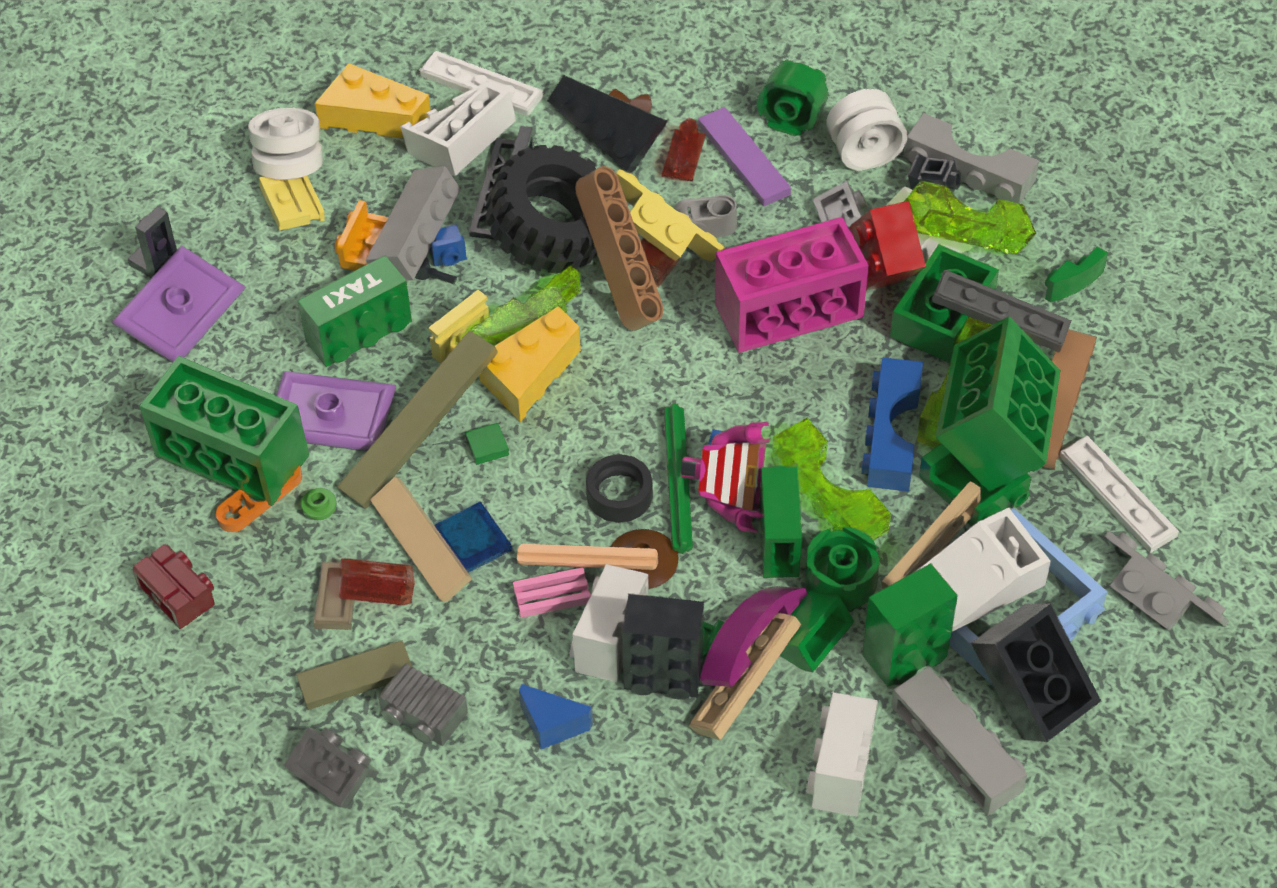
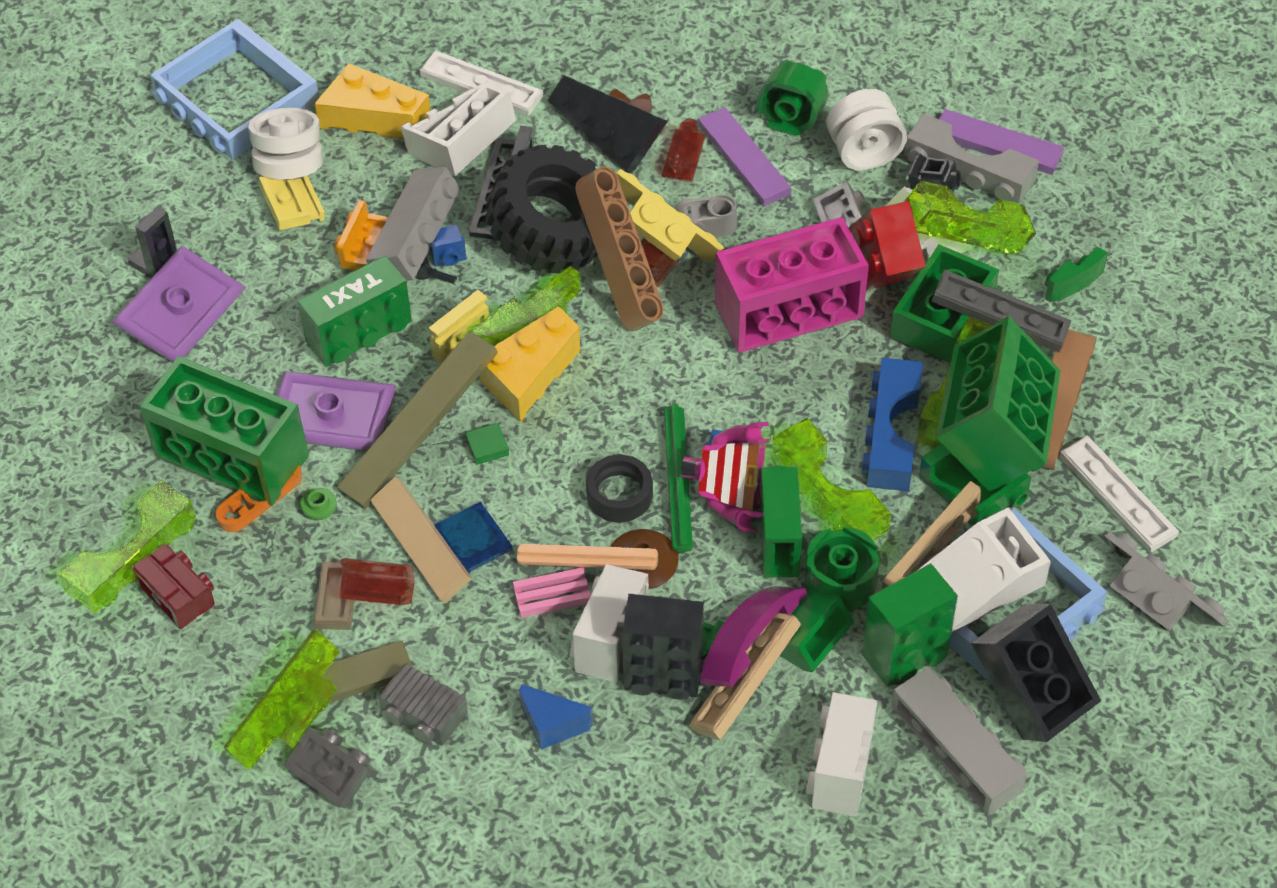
(99, 576): none -> clear neon green arch
(209, 53): none -> light blue window
(288, 703): none -> clear neon green bracket
(996, 139): none -> medium lavender tile

